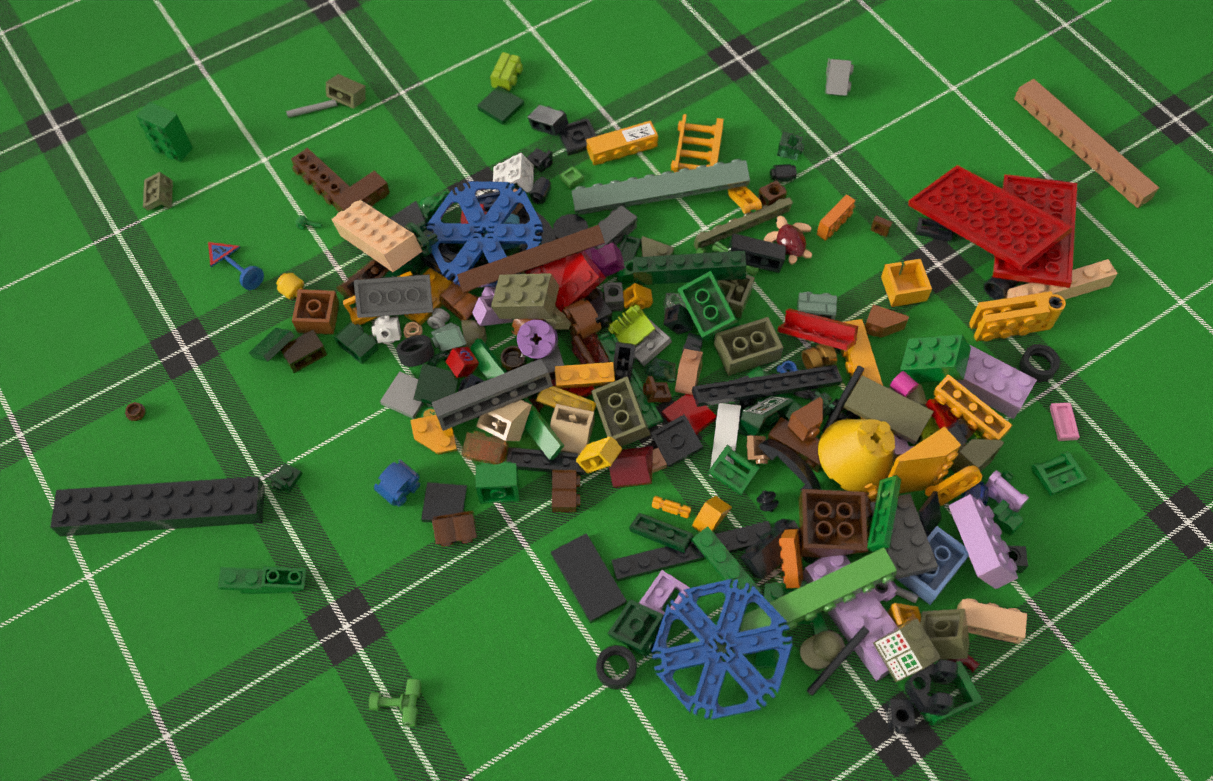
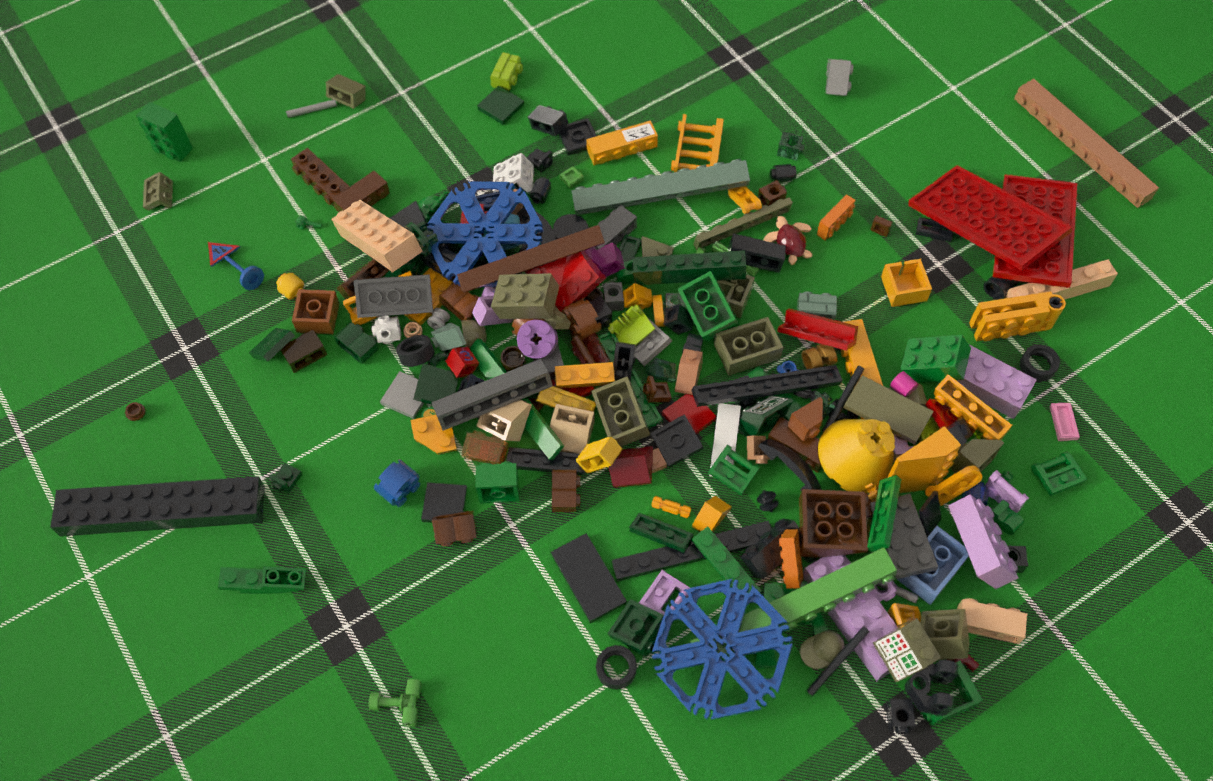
(658, 310): none -> light orange beam
(884, 322): dark orange slope -> none

